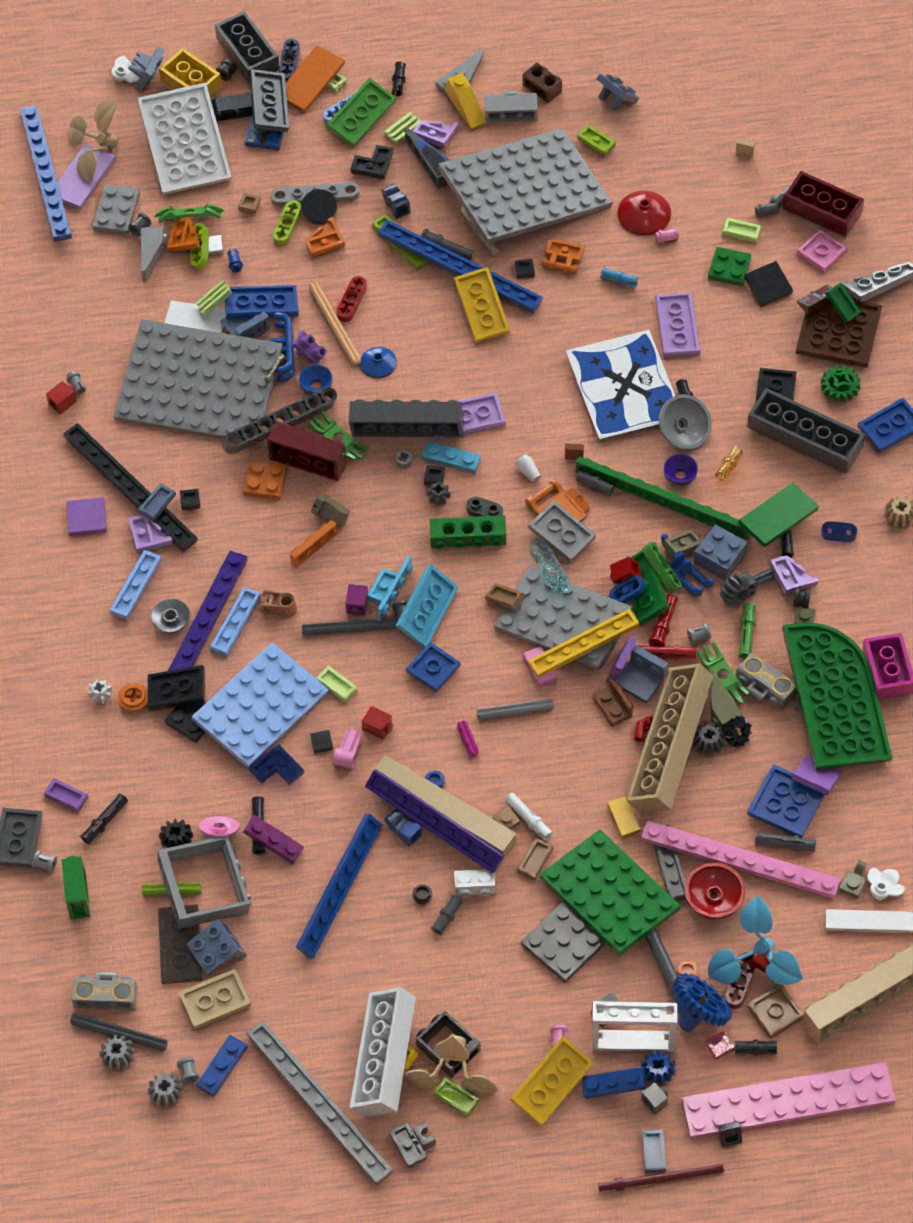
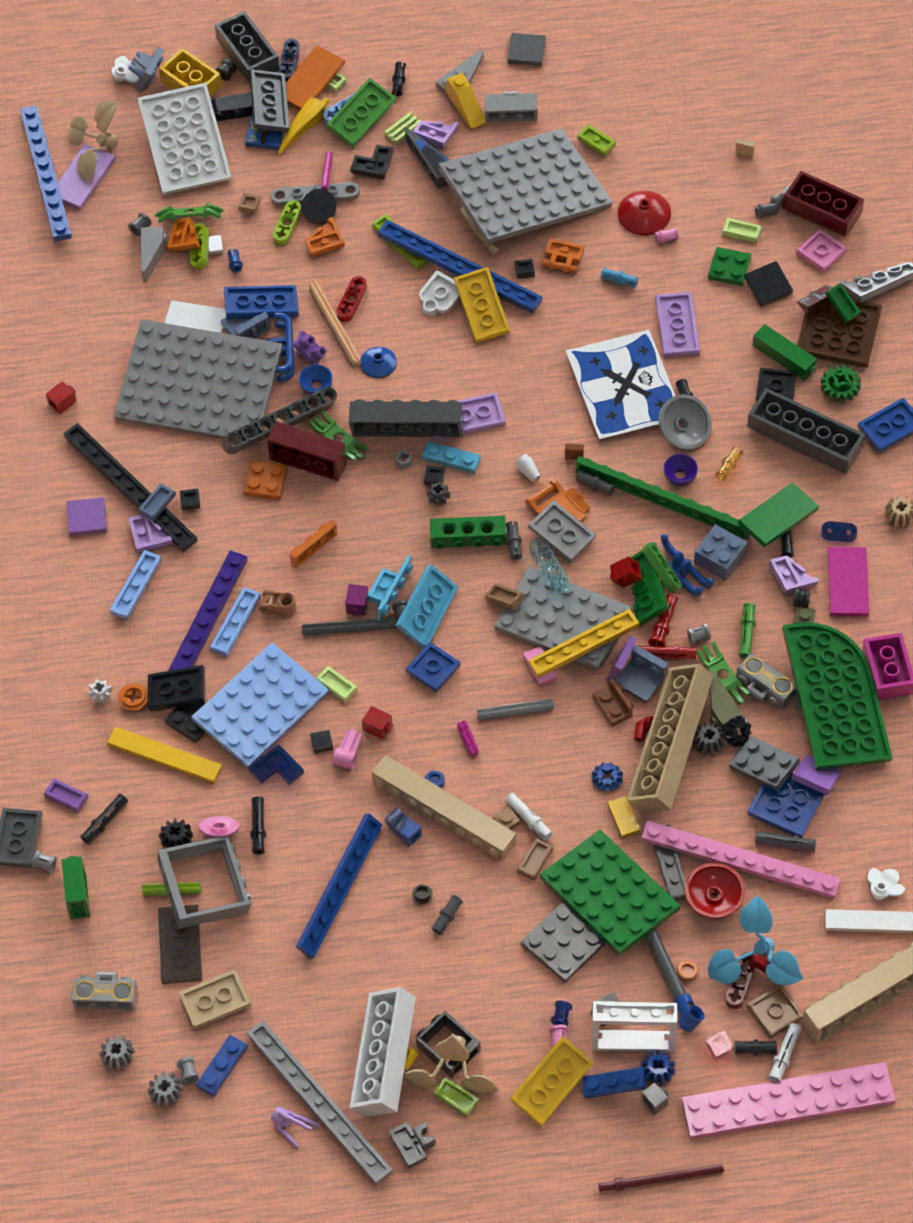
(75, 381): light grey pin -> none
(112, 1029): dark grey axle -> none
(116, 209): light grey plate -> none
(164, 755): none -> yellow tile
(170, 609): flat silver dish -> none
(214, 298): yellowish green tile -> none
(215, 946): sand blue bracket -> none
(273, 839): magenta plate -> none
(281, 357): dark tan hinge -> none
(284, 1118): none -> lavender plant
(307, 118): none -> yellow piece
(326, 172): none -> dark pink bar
(330, 510): dark tan leg -> none
(399, 202): dark blue leg -> none
(434, 821): dark purple plate -> none
(438, 295): none -> white plate
(439, 239): dark grey pin -> none
(474, 882): white bracket -> none
(484, 507): pearl dark grey plate -> none
(514, 540): none -> dark grey pin
(526, 49): none -> dark grey tile
(543, 82): reddish brown brick -> none
(561, 1013): none -> clear blue bush
(607, 784): none -> blue gear
(616, 86): sand blue plate -> none
(629, 589): blue plate -> none
(653, 1151): tile -> none
(682, 542): dark tan plate -> none
(690, 992): blue gear -> none
(730, 1134): black plate -> none
(743, 586): dark grey gear -> none
(764, 763): none -> dark grey plate
(784, 352): none -> green brick
(792, 1033): none -> white pin
(848, 581): none -> dark pink tile
(854, 882): olive plate -> none

